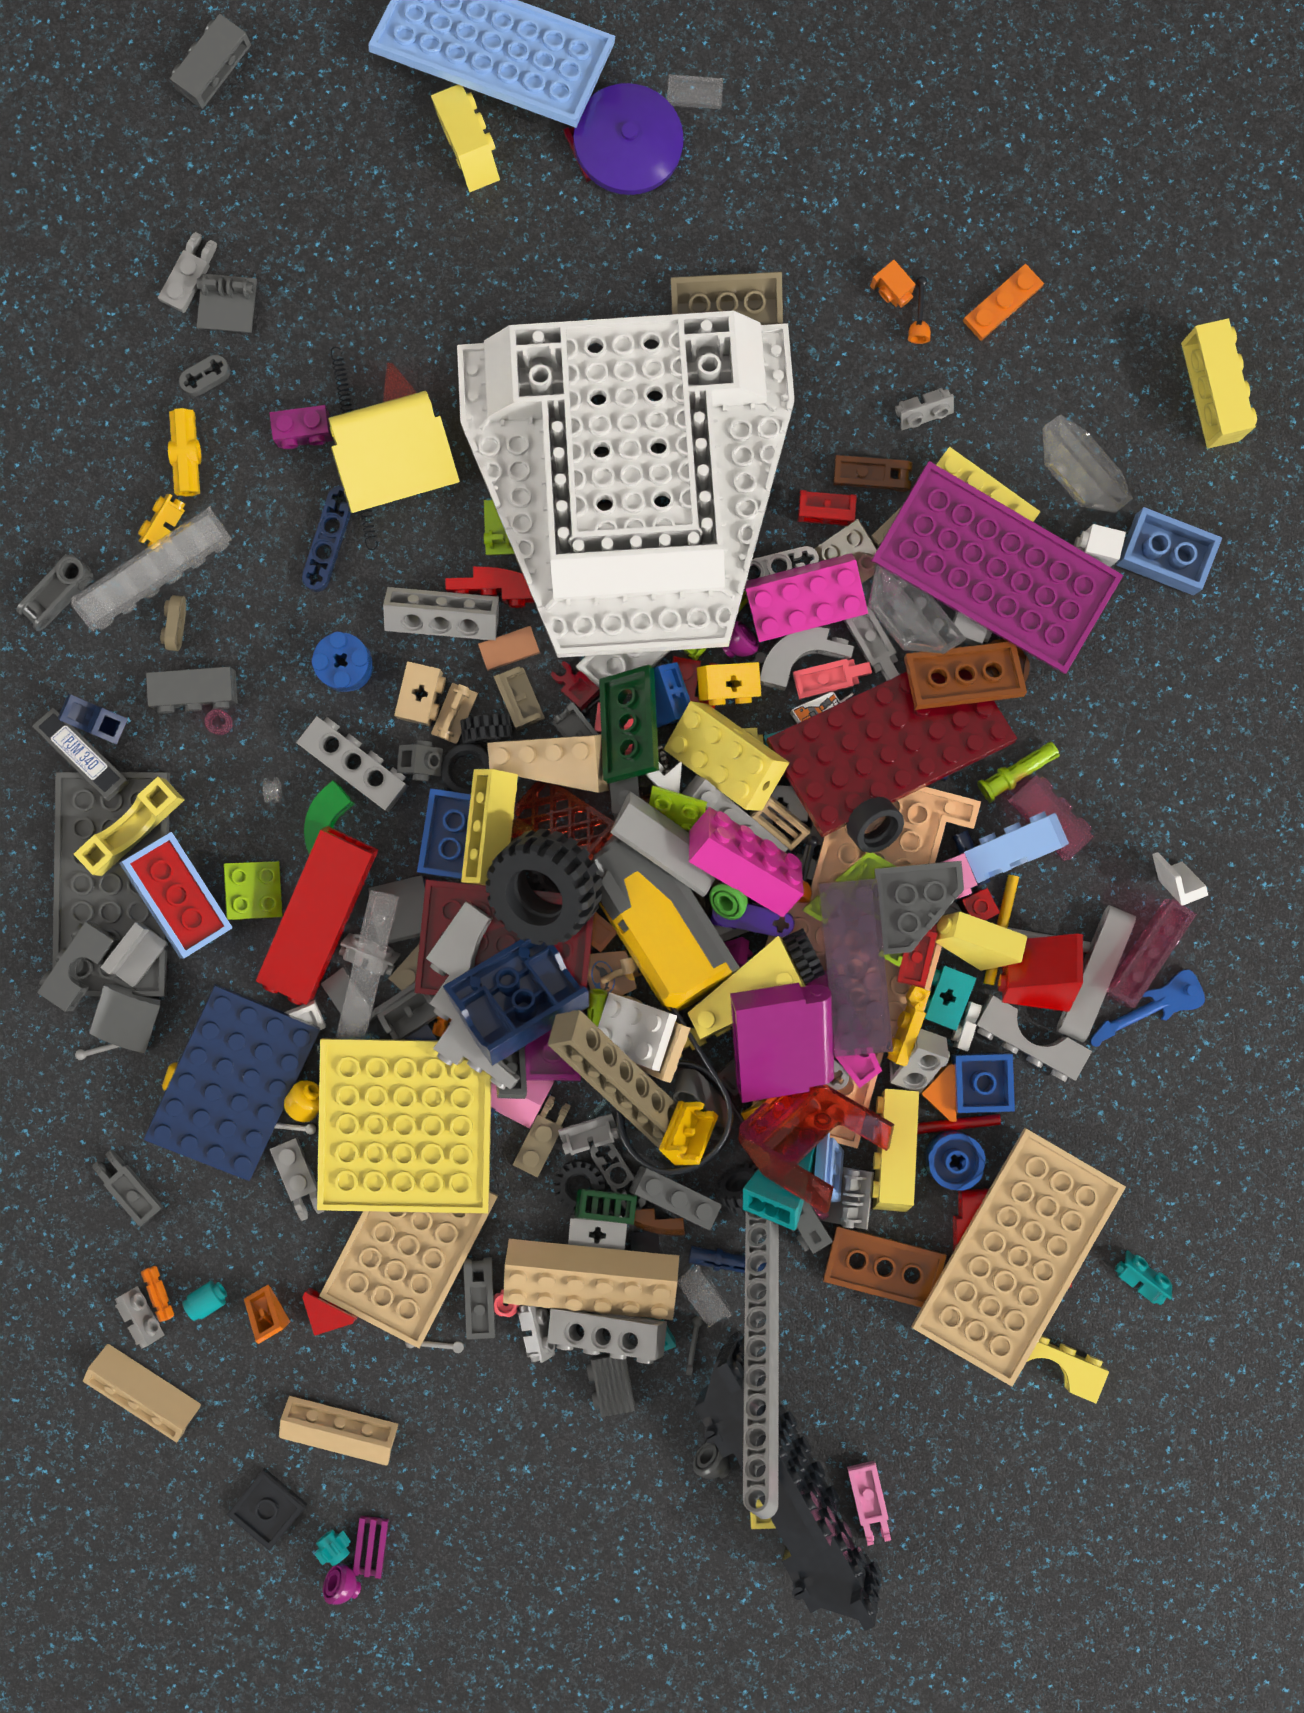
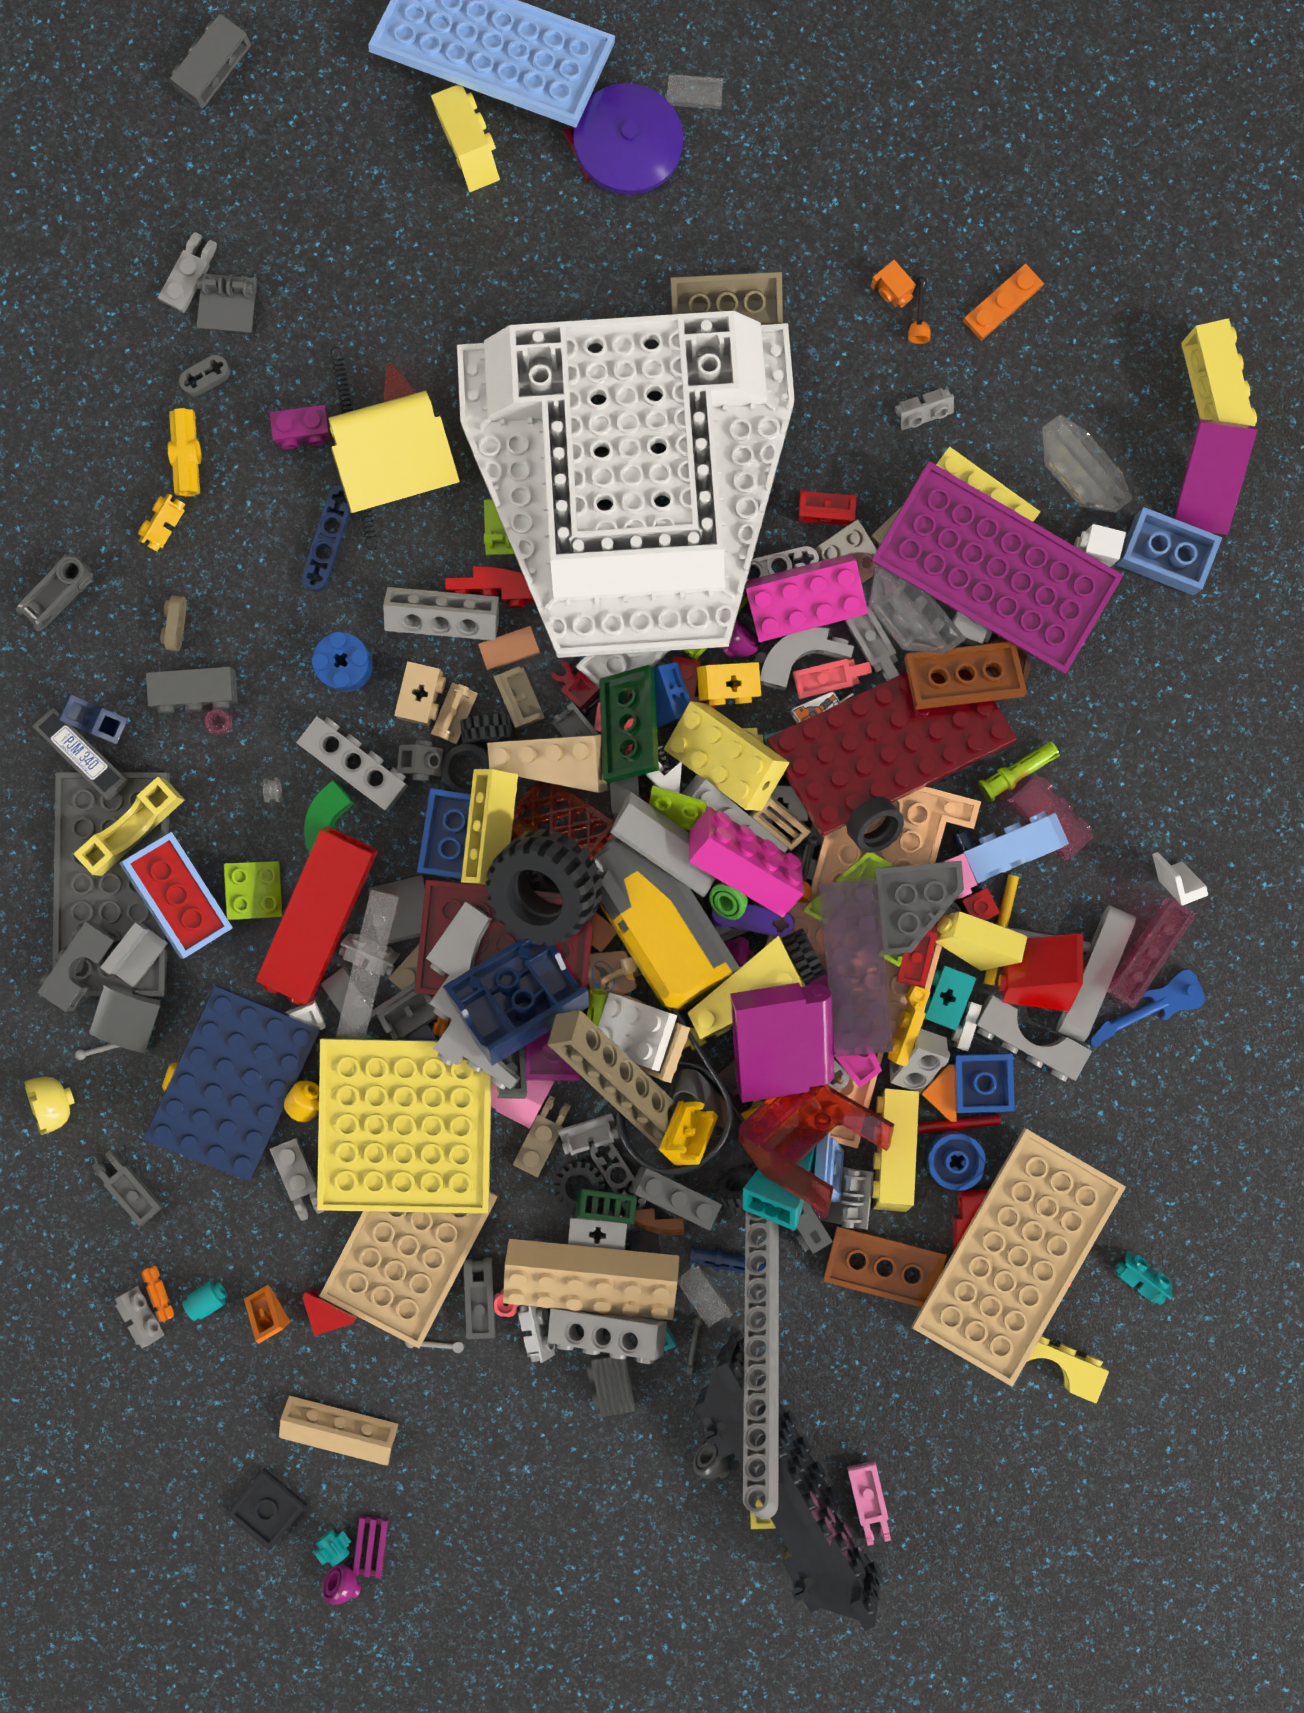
(49, 1102): none -> light yellow cylinder
(141, 1392): tan panel -> none
(151, 569): clear brick -> none
(310, 1128): white hinge -> none
(872, 473): reddish brown plate -> none
(1215, 475): none -> magenta tile

